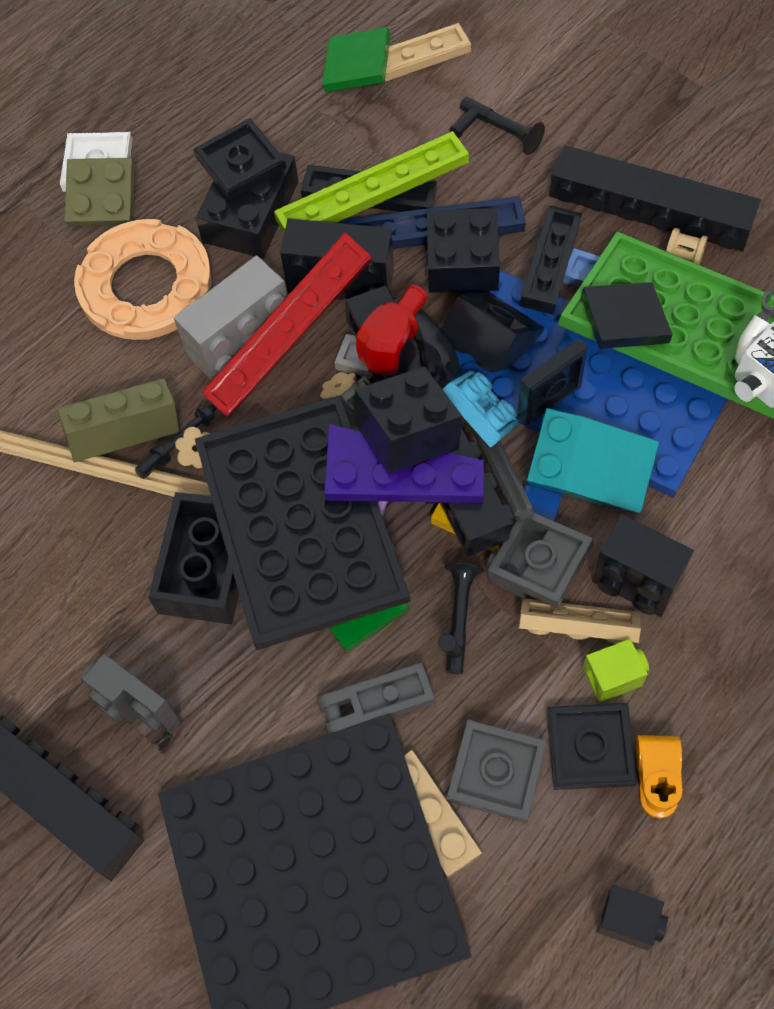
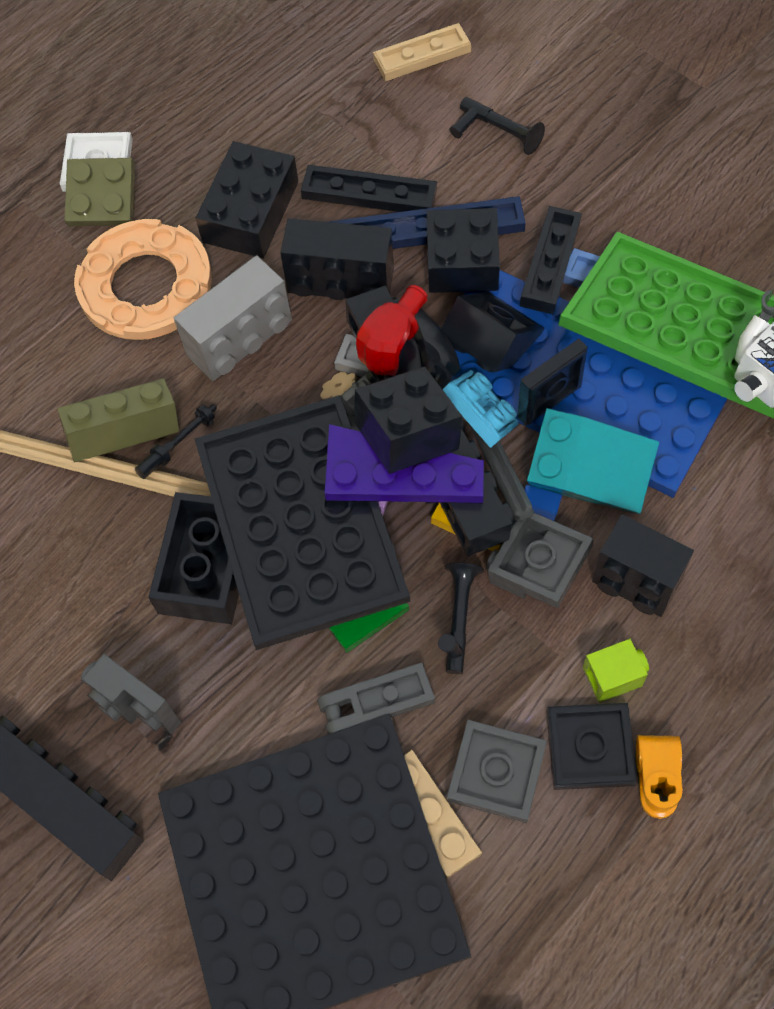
(186, 455): tan plant -> none
(239, 158): black tile -> none
(287, 325): red tile -> none
(356, 59): green tile -> none
(378, 182): lime plate -> none
(580, 621): tan plate -> none
(626, 315): black tile -> none
(633, 918): black brick -> none
(653, 197): black brick -> none
(697, 244): tan bush -> none

